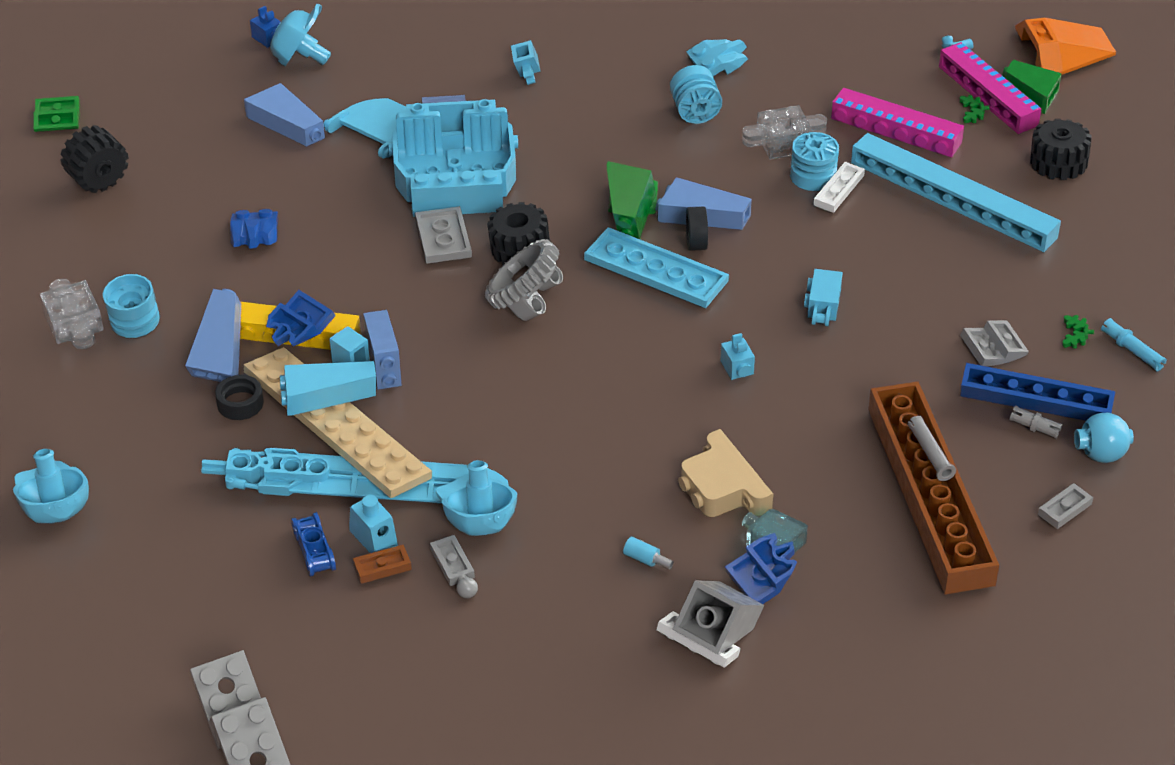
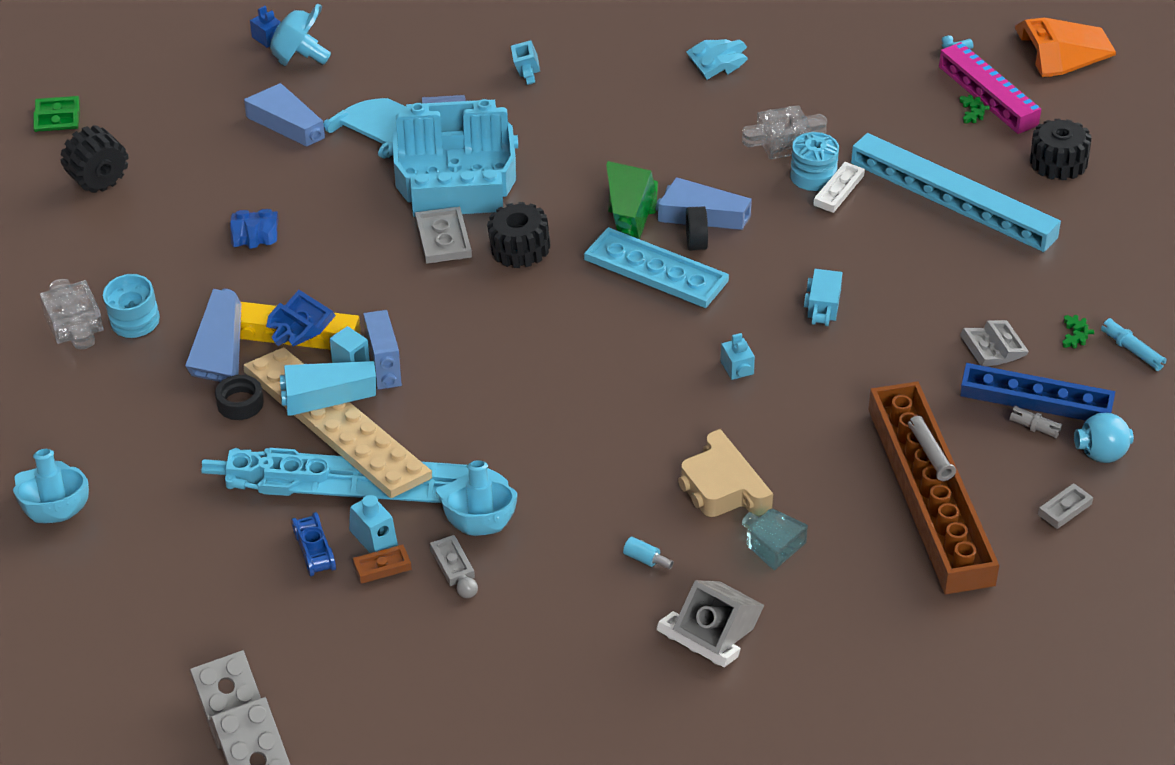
(522, 294): light grey piece -> none
(696, 94): medium azure wheel -> none
(763, 568): blue plate -> none
(897, 122): dark pink brick -> none
(1035, 82): green slope -> none

